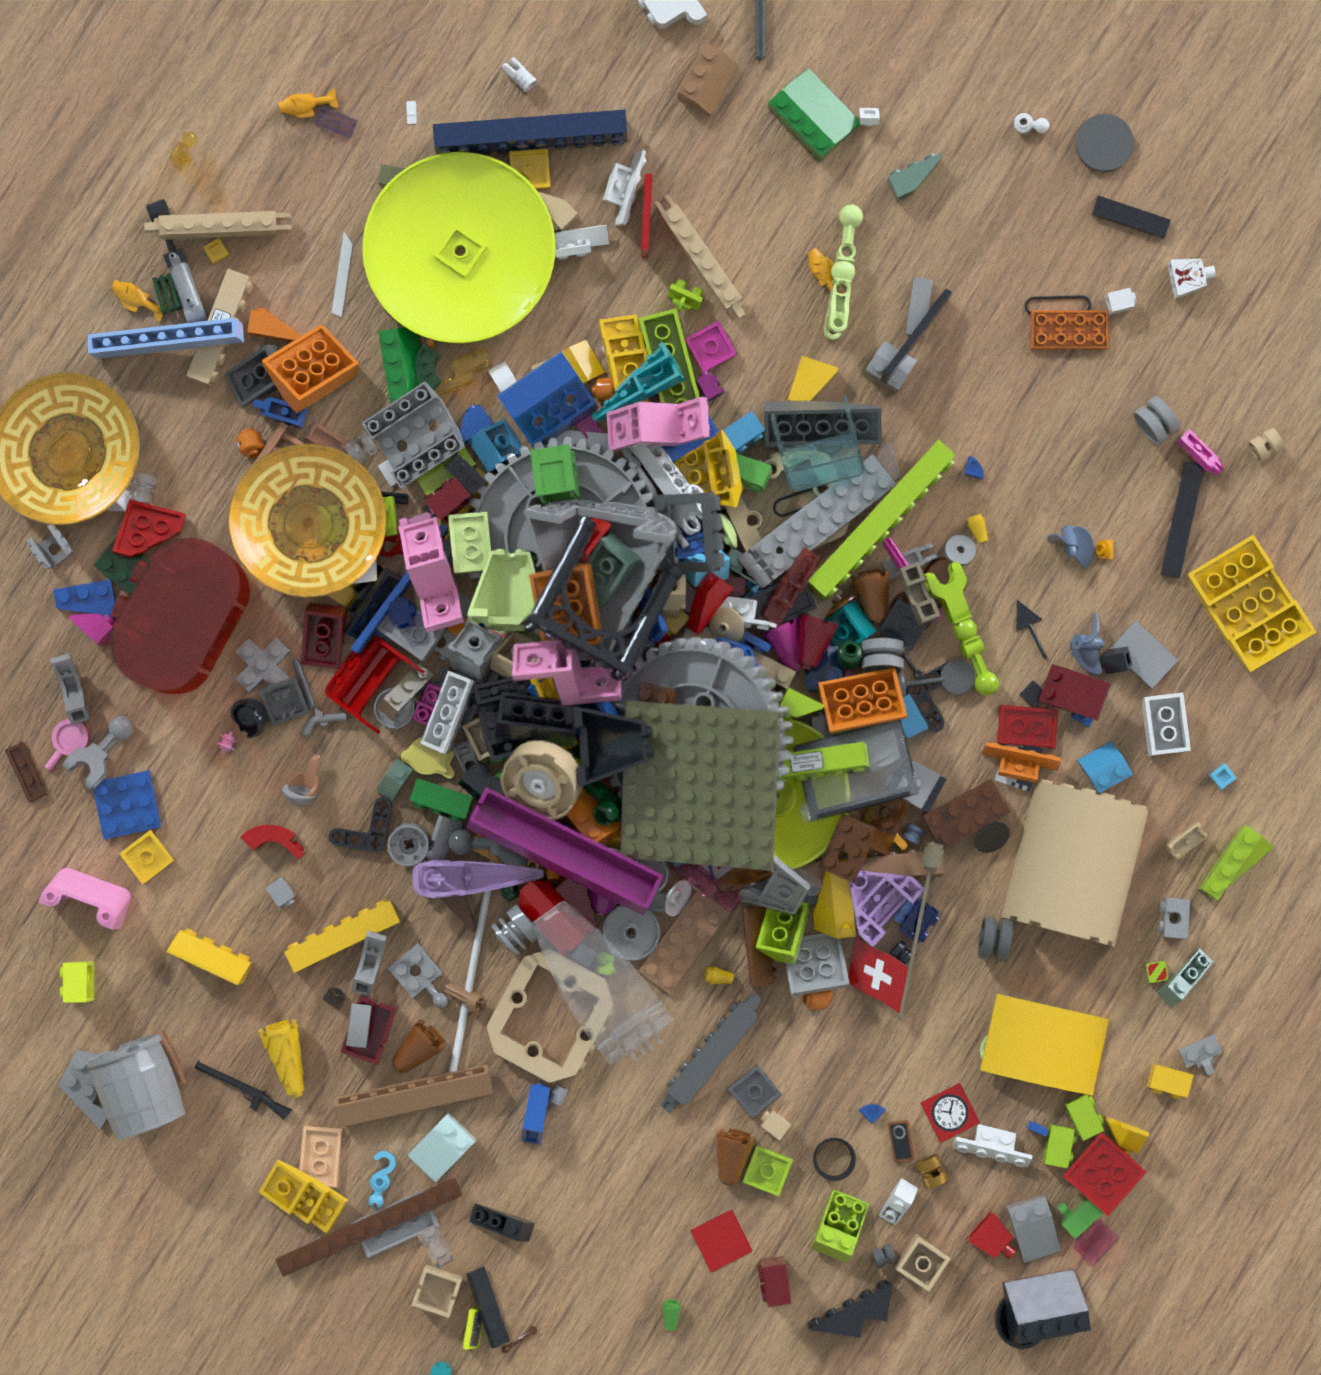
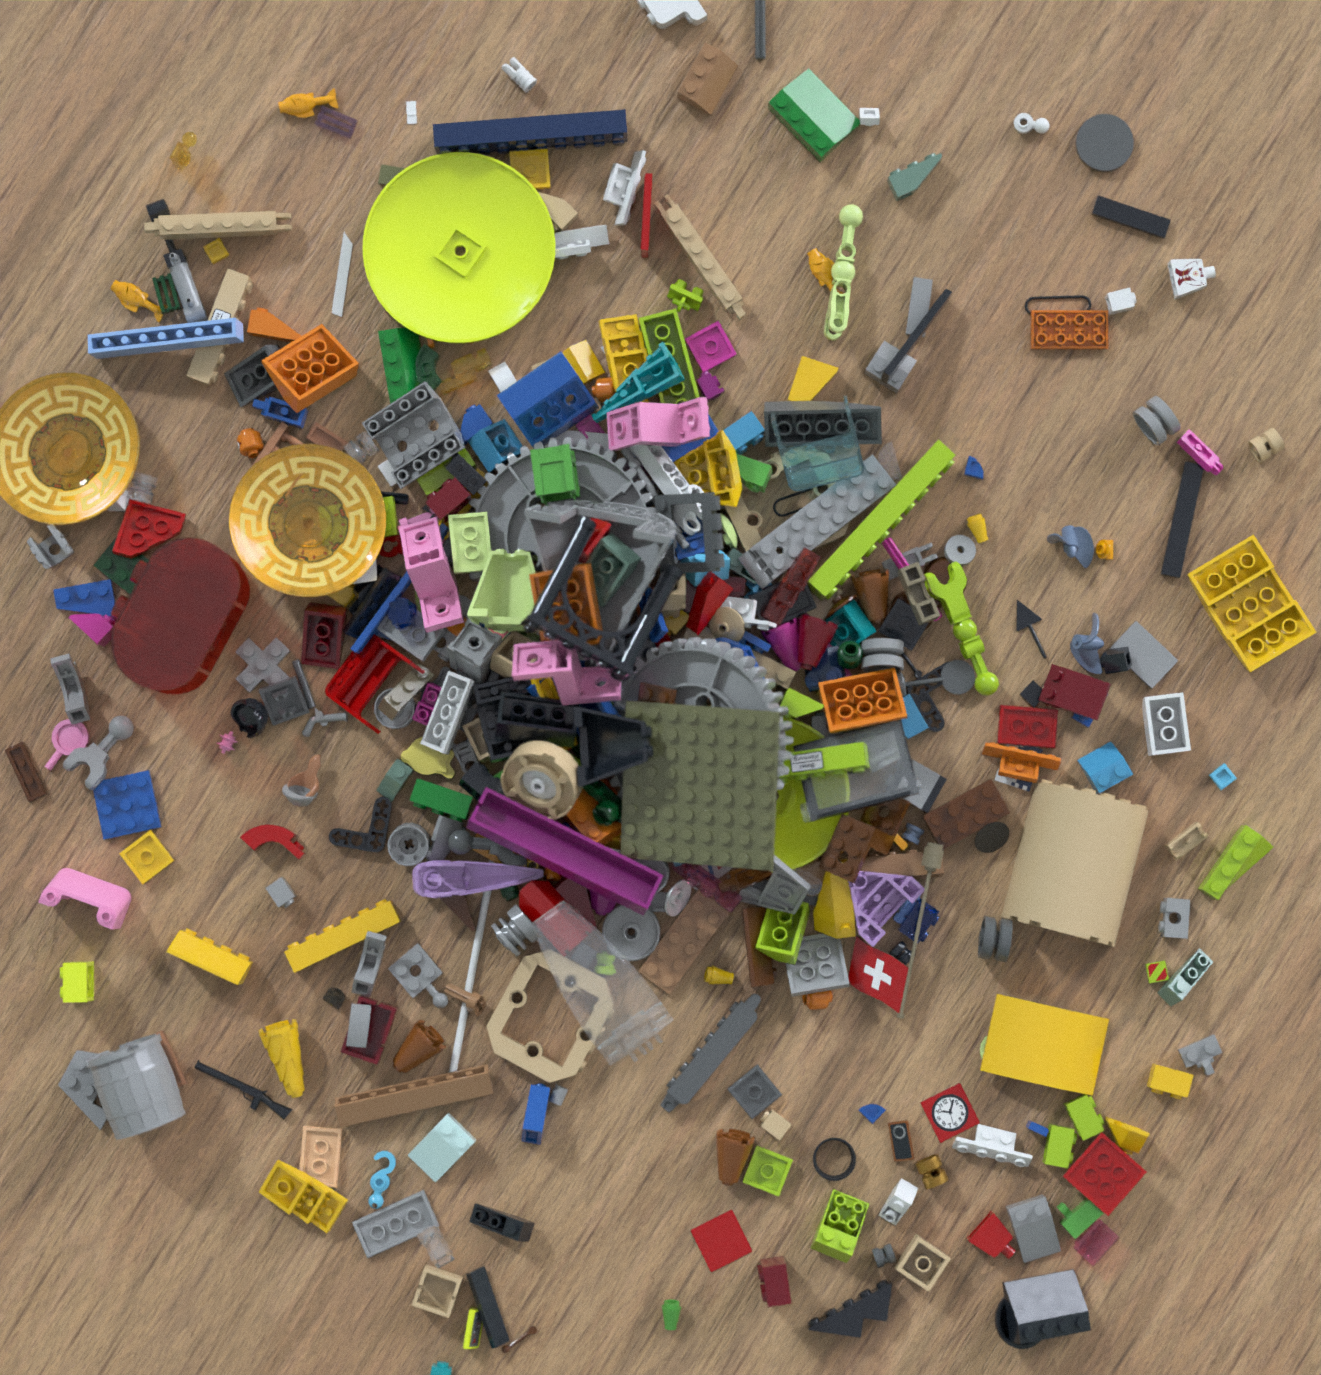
(369, 1227): reddish brown plate -> none

